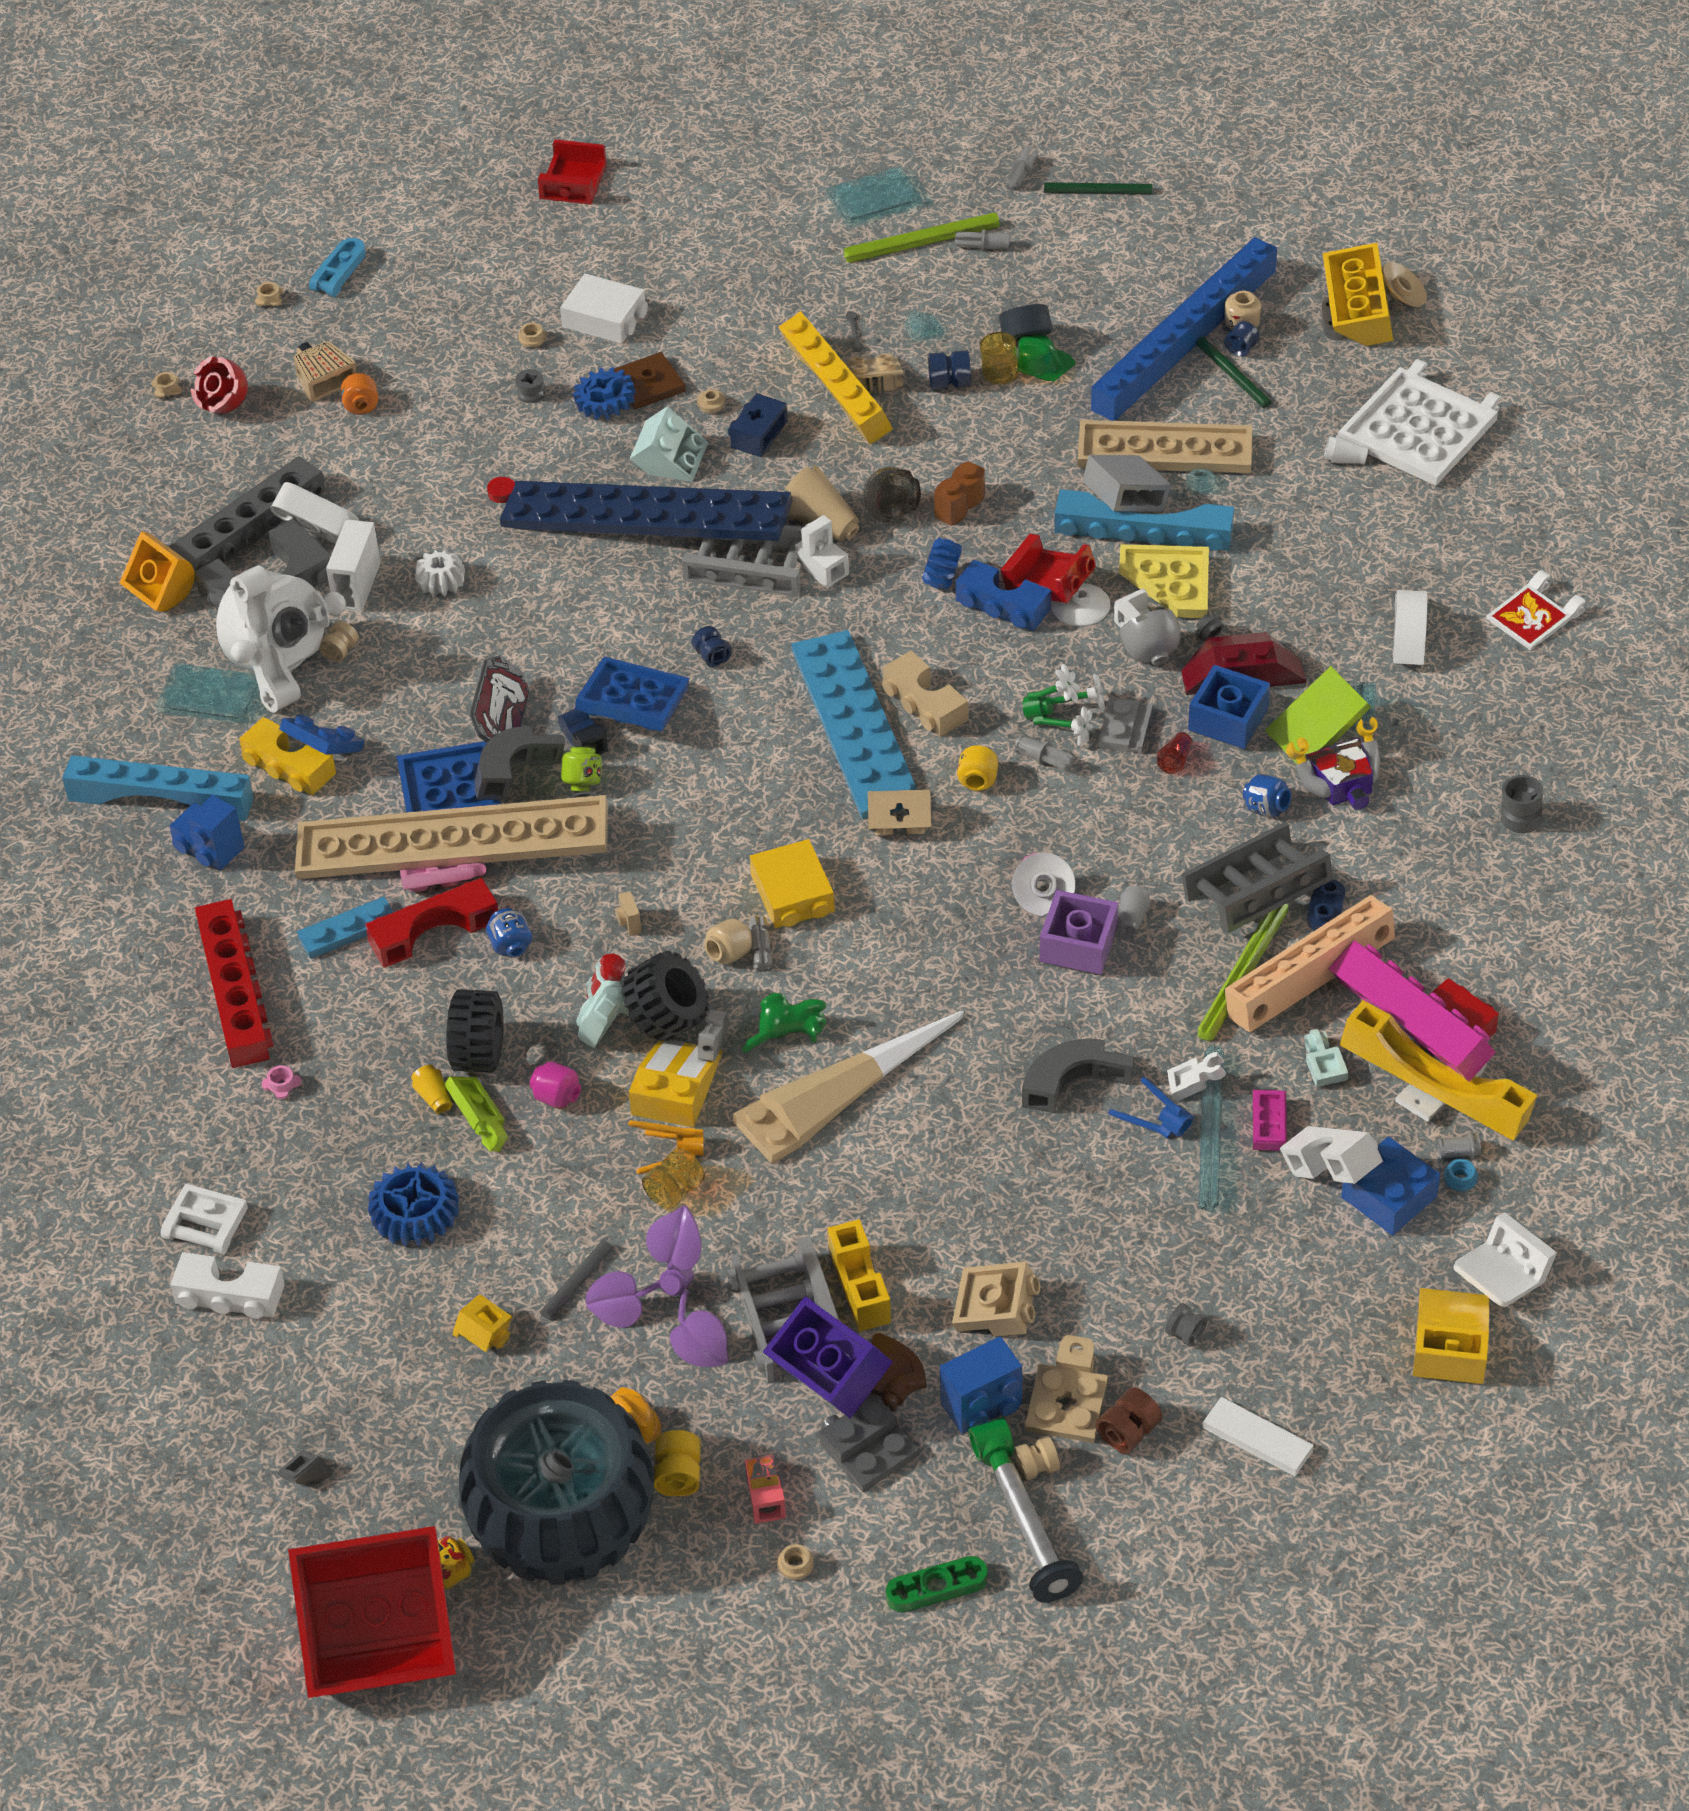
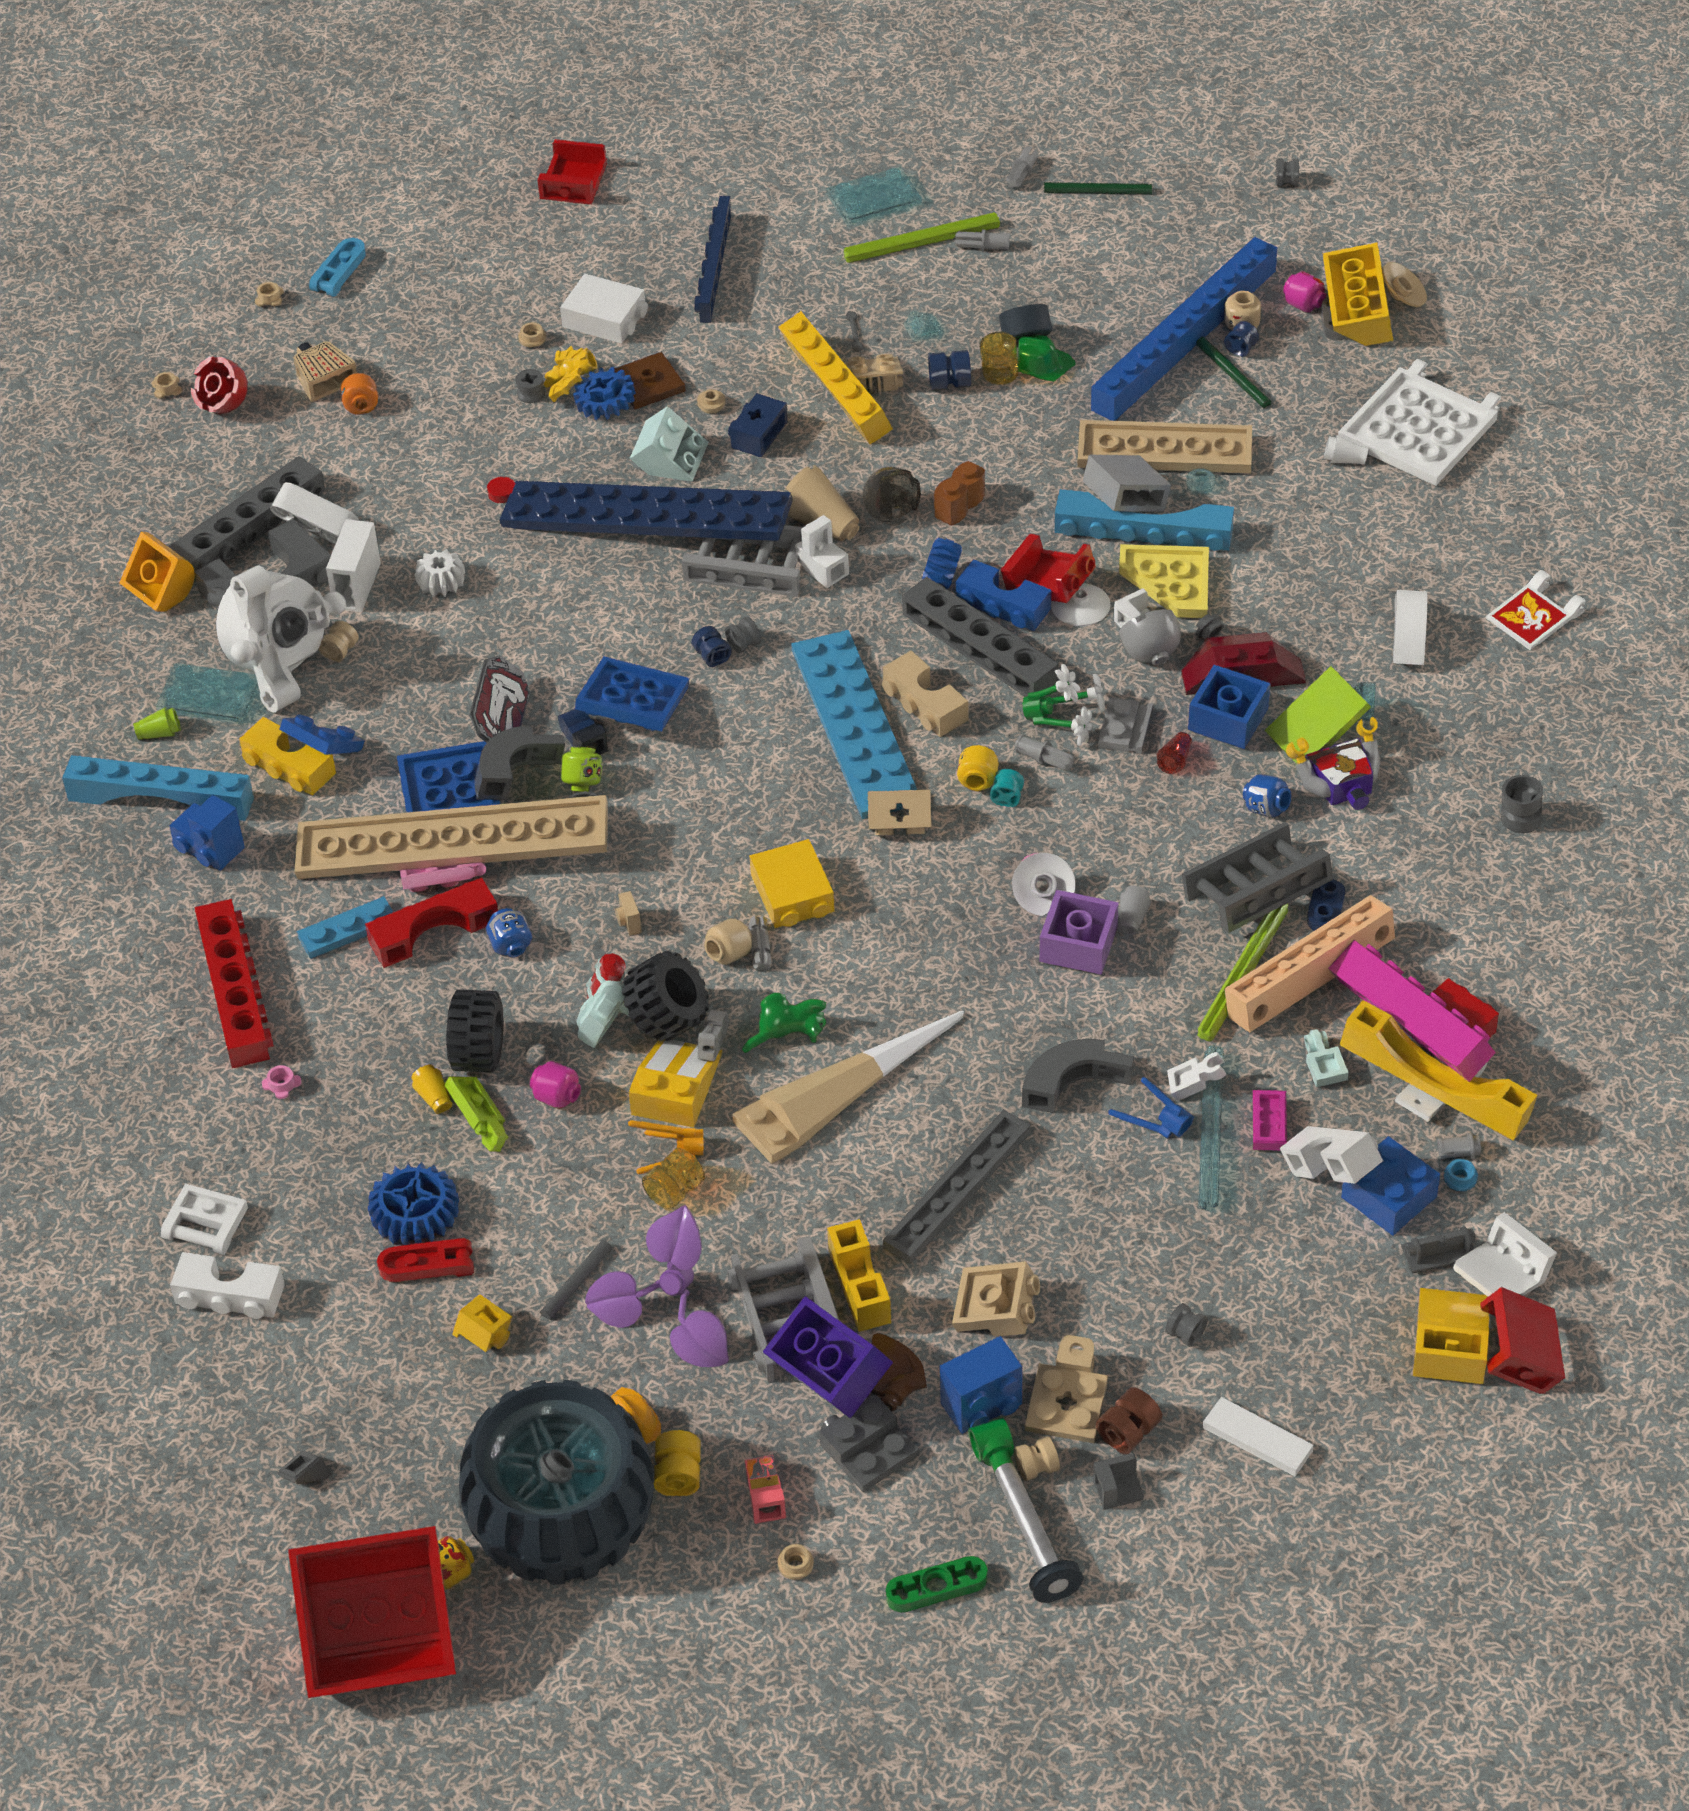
(159, 724): none -> lime cone
(426, 1260): none -> red plate
(567, 372): none -> yellow animal
(714, 253): none -> dark blue plate
(743, 634): none -> dark grey wheel
(956, 1186): none -> dark grey plate
(979, 637): none -> dark grey brick
(1007, 788): none -> teal wheel
(1117, 1481): none -> dark grey panel
(1287, 172): none -> dark grey wheel
(1304, 291): none -> dark pink head
(1438, 1250): none -> dark grey hinge
(1527, 1340): none -> red panel

